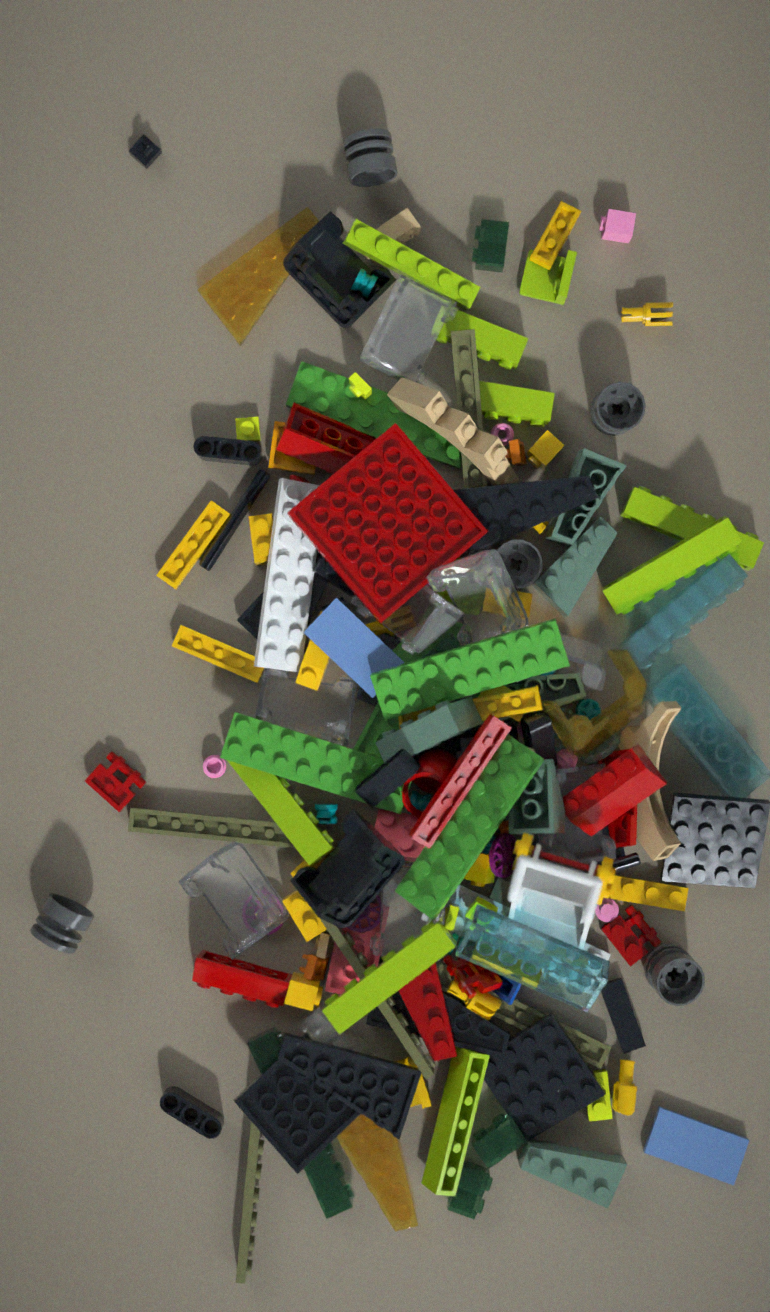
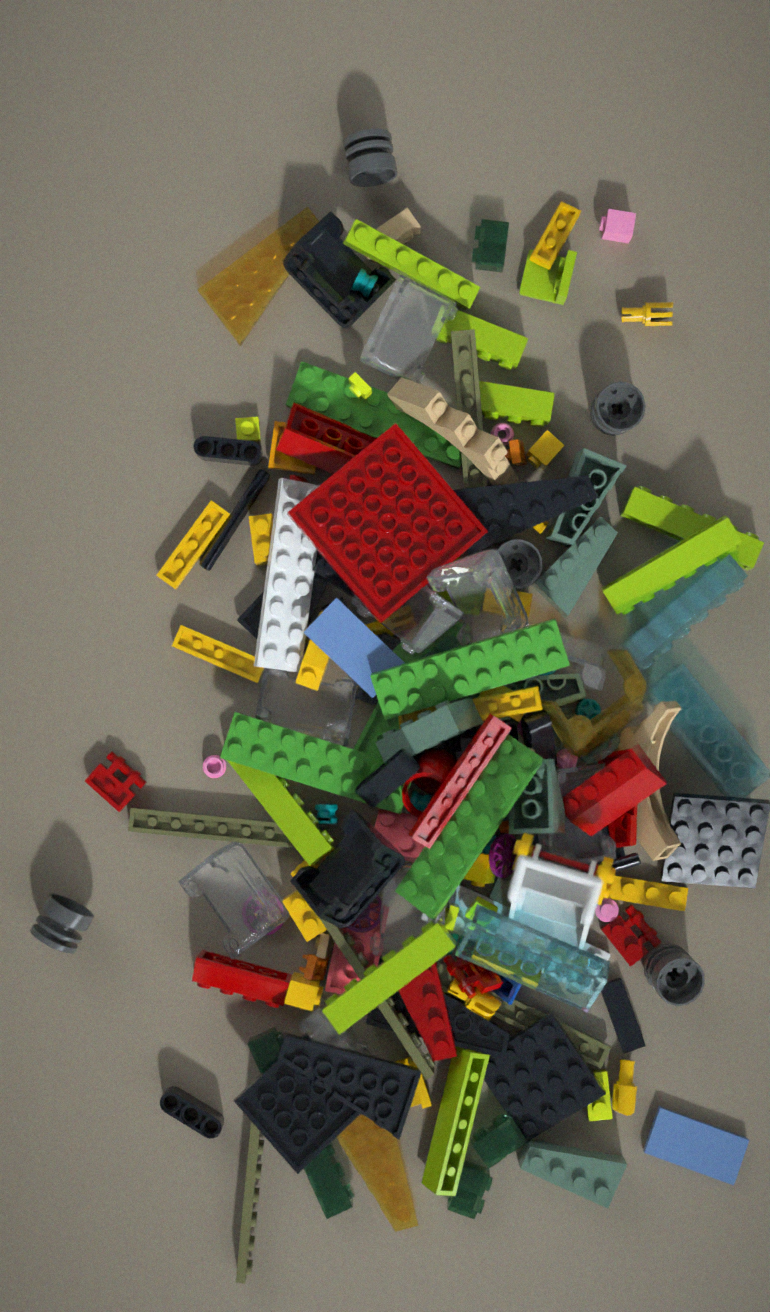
(145, 151): black tile -> none

